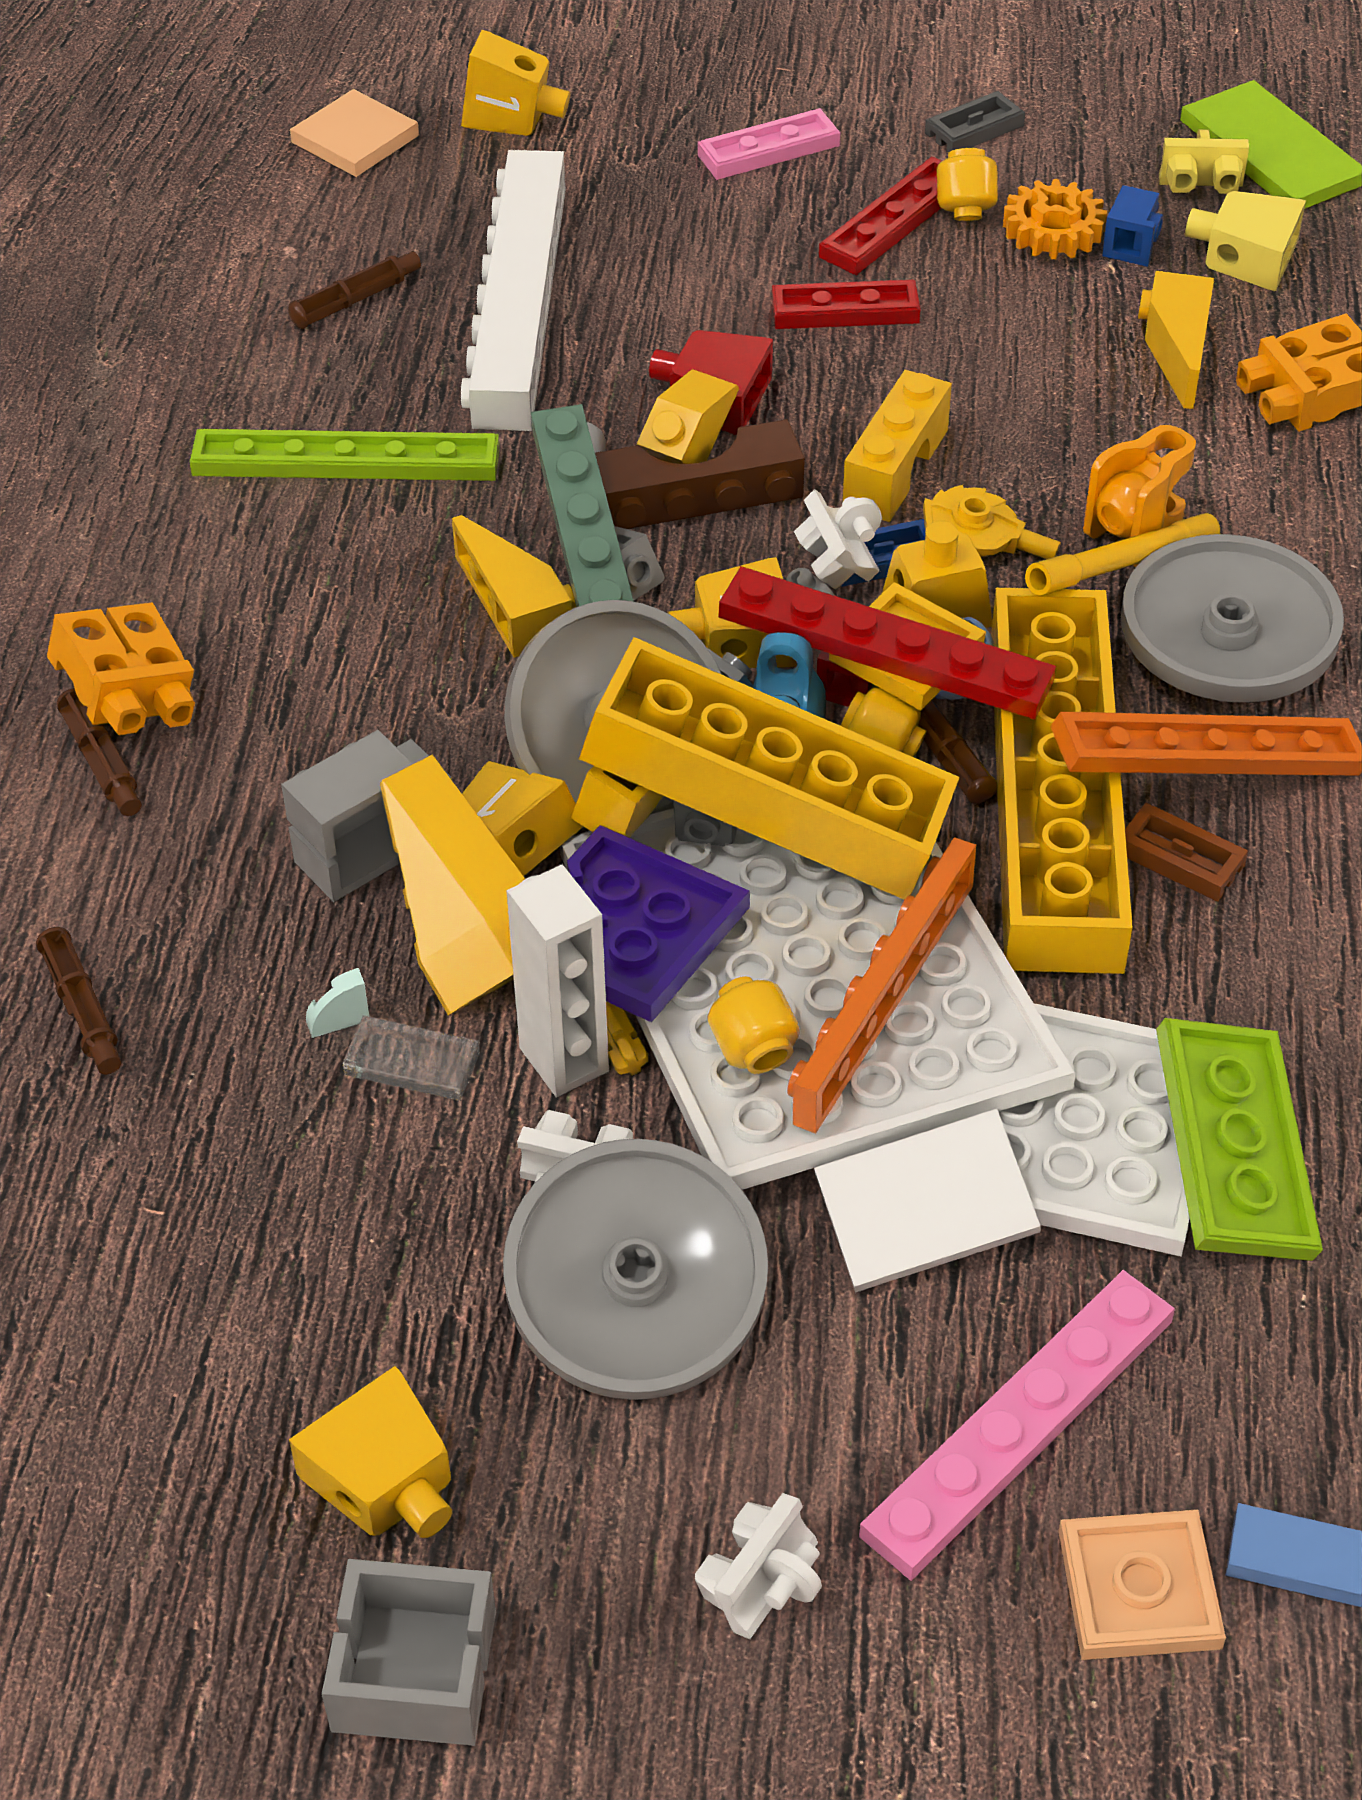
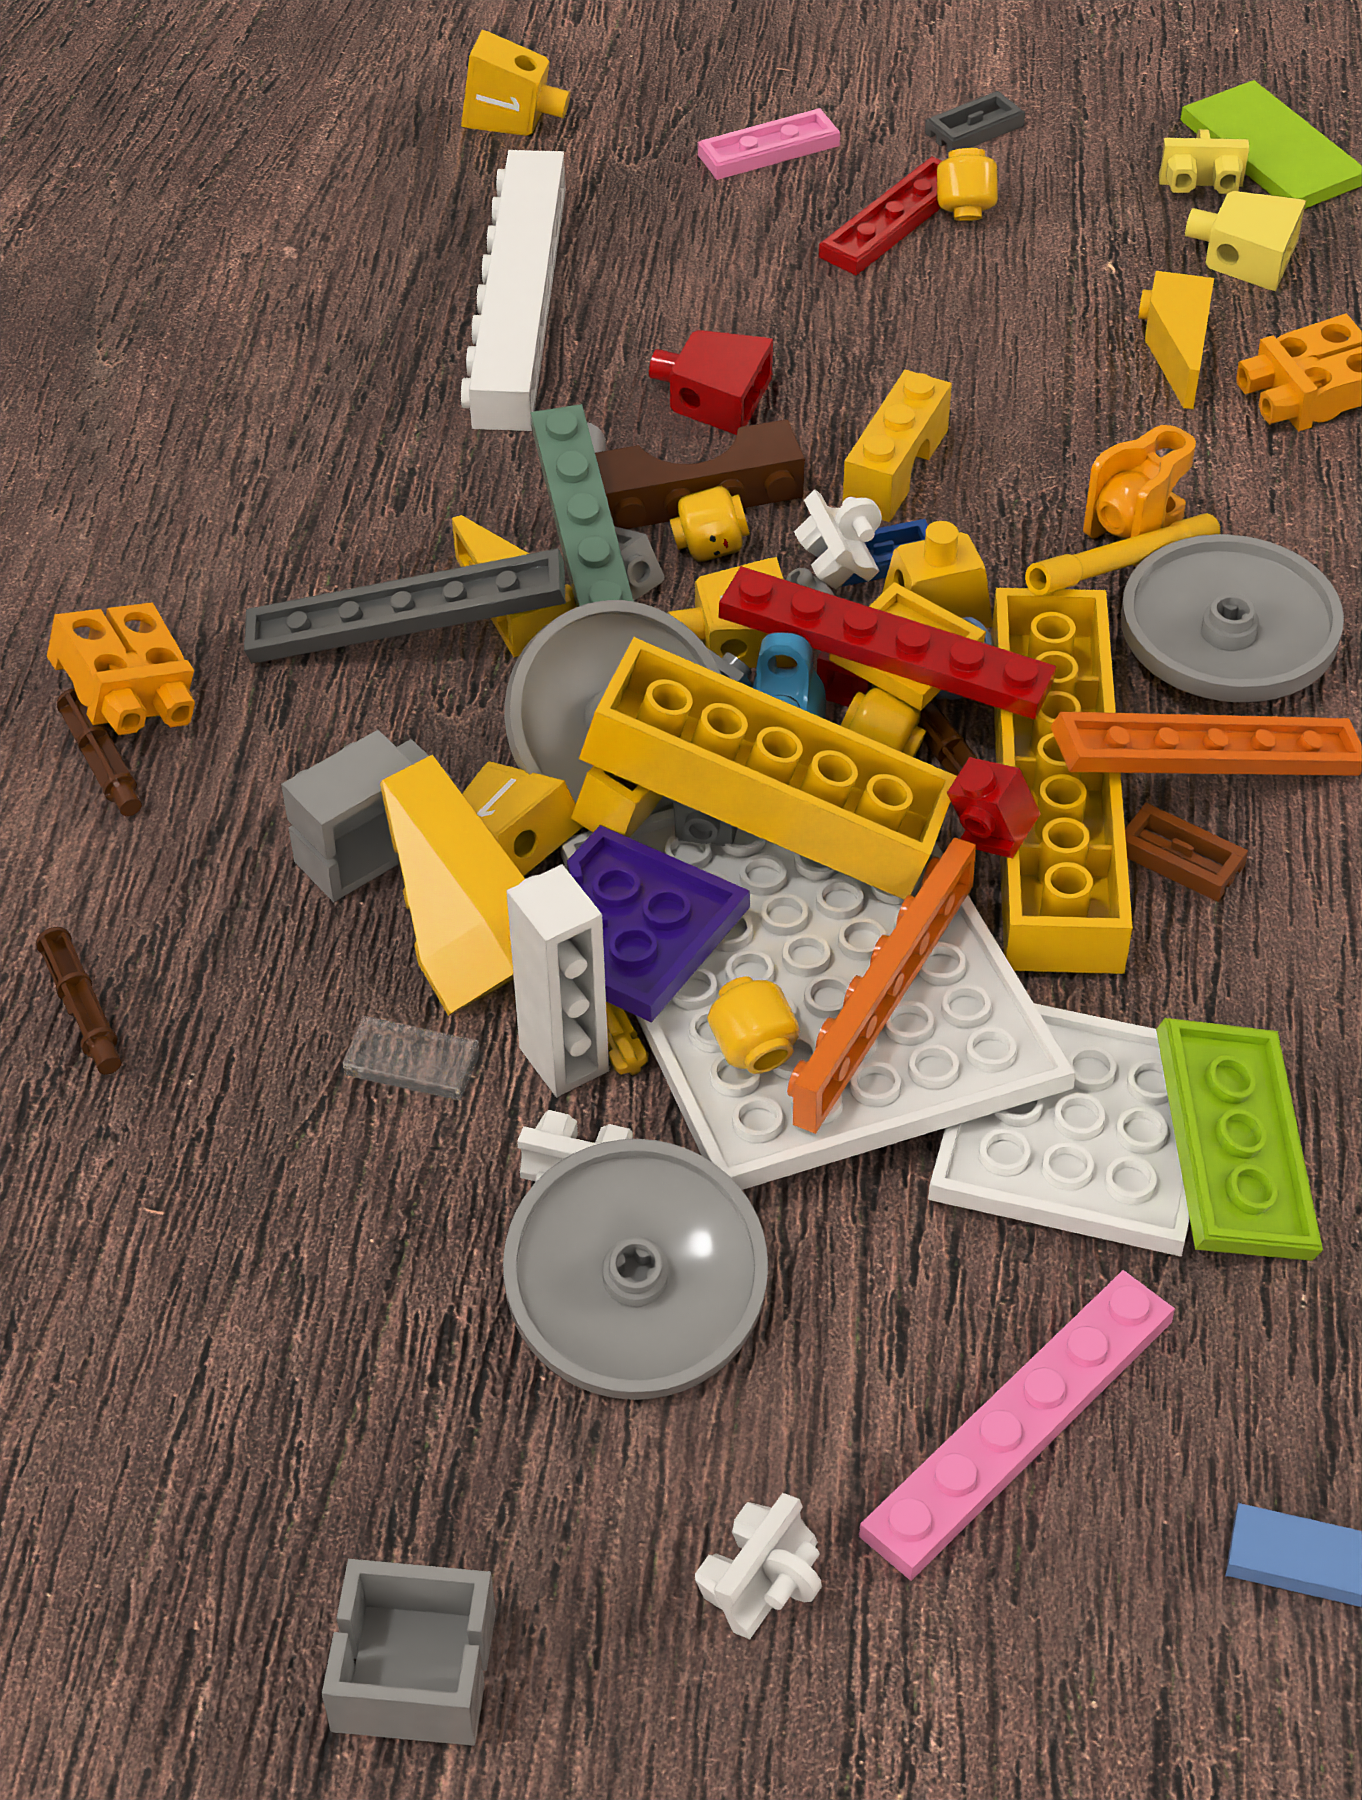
(340, 1006): light aqua tile -> none
(345, 454): lime tile -> none
(352, 289): reddish brown piece -> none
(354, 132): light nougat tile -> none
(378, 1459): yellow torso -> none
(405, 606): none -> dark grey plate
(688, 418): yellow slope -> none
(710, 524): none -> yellow head
(845, 304): red tile -> none
(927, 1200): white tile -> none
(987, 522): yellow piece -> none
(993, 806): none -> red brick
(1054, 219): light orange gear -> none
(1133, 226): blue brick -> none
(1141, 1585): light nougat tile -> none

